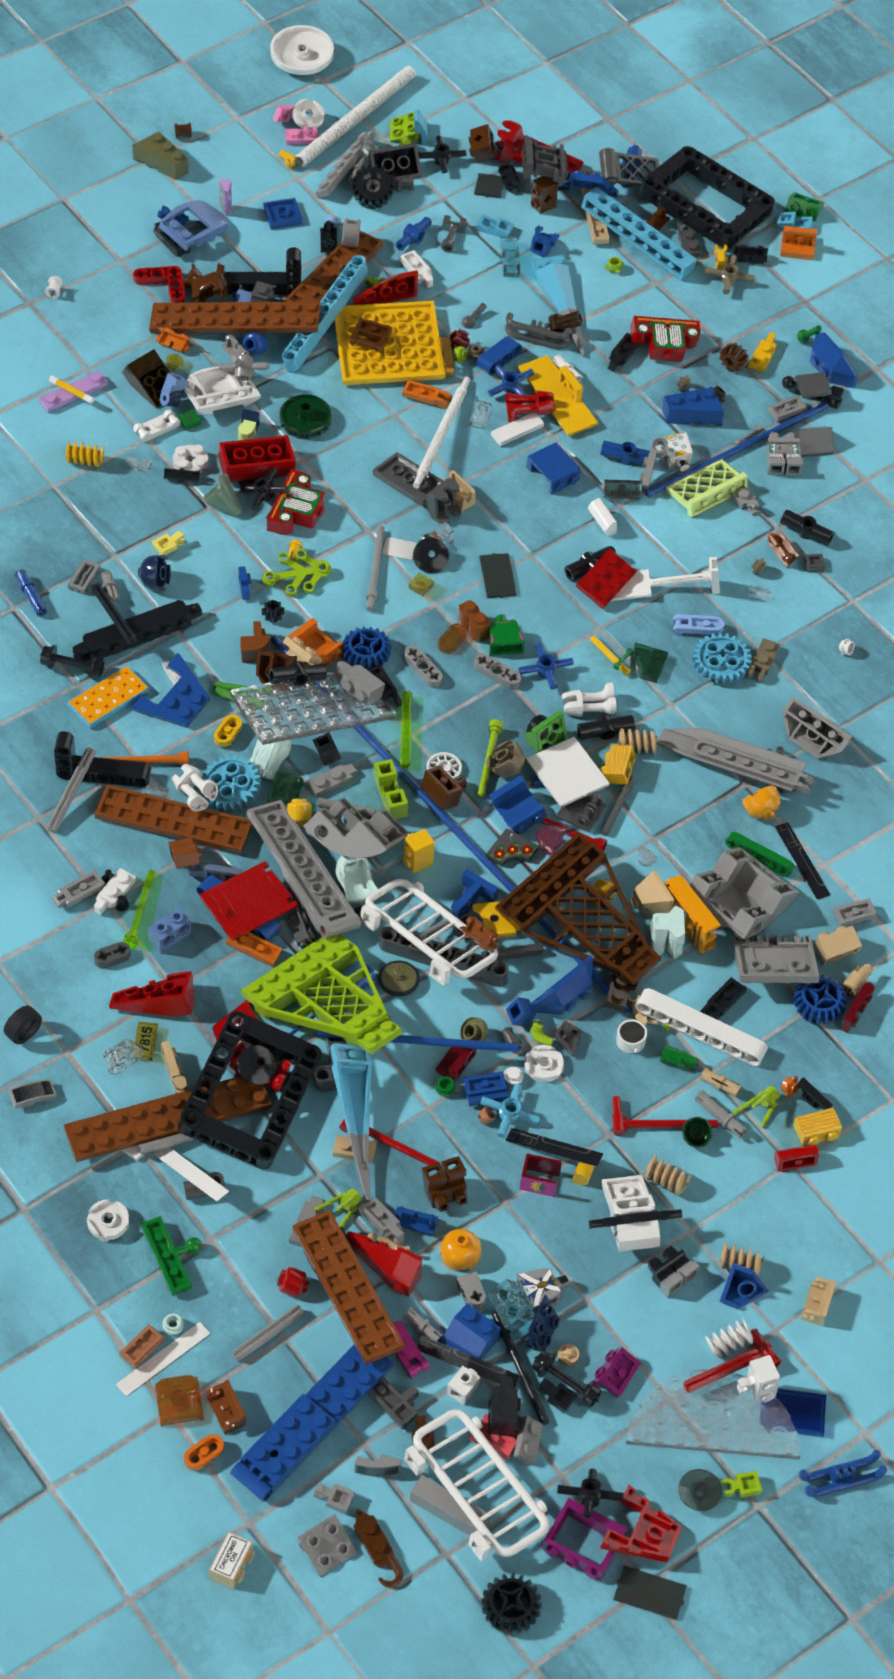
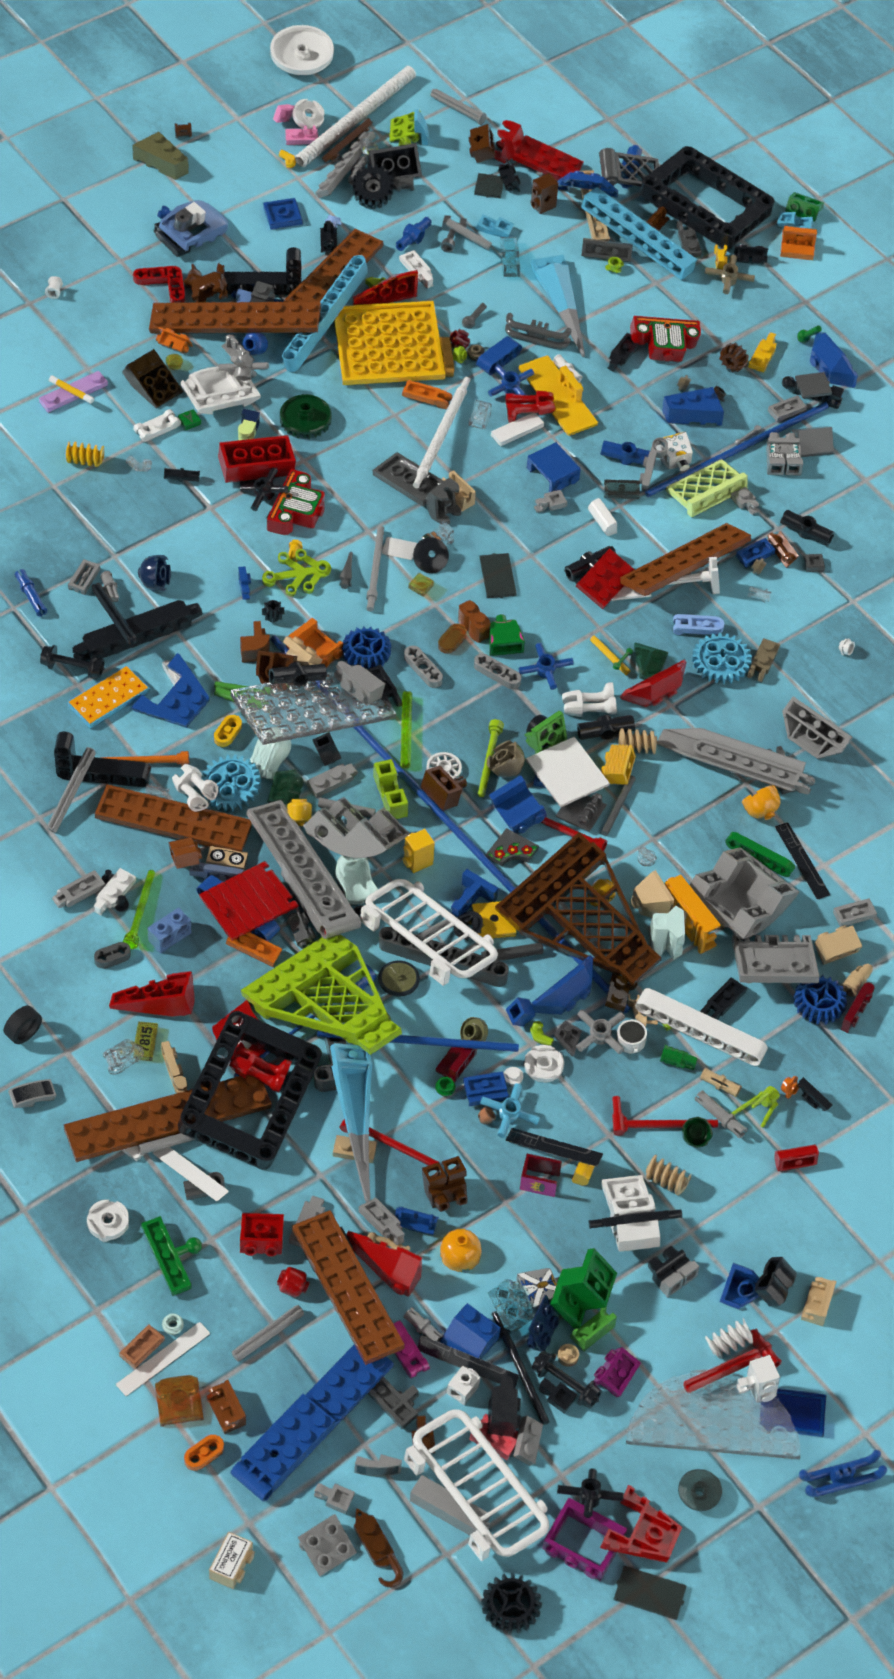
(168, 544): light yellow plate -> none
(172, 390): medium blue leg -> none
(189, 215): none -> leg
(194, 452): white plate -> none
(223, 497): sand green hat -> none
(225, 195): lavender slope -> none
(227, 857): none -> tile
(249, 1068): black dish -> none
(261, 1234): none -> red plate
(333, 153): none -> reddish brown plate
(346, 574): none -> dark grey piece
(347, 1201): lime plant -> none
(351, 233): light grey animal -> none
(373, 331): reddish brown plate -> none
(442, 154): black bar -> none
(458, 106): none -> light grey axle
(468, 234): none -> light grey piece
(472, 1291): light grey piece -> none
(487, 938): dark orange hinge -> none
(510, 1037): dark grey pin -> none
(543, 242): blue piece -> none
(544, 161): dark grey fence -> none
(551, 838): clear pink helmet -> none
(553, 500): none -> light grey plate
(560, 322): dark brown piece -> none
(584, 1288): none -> green bracket
(594, 1329): none -> bright green hinge
(600, 1025): none -> light grey bar
(606, 249): none -> dark grey hinge
(656, 687): none -> red wedge
(685, 559): none -> dark orange plate
(730, 1255): tan piece -> none
(745, 1483): lime plate -> none
(757, 550): none -> blue plate
(775, 1281): none -> black brick
(818, 1127): yellow brick -> none

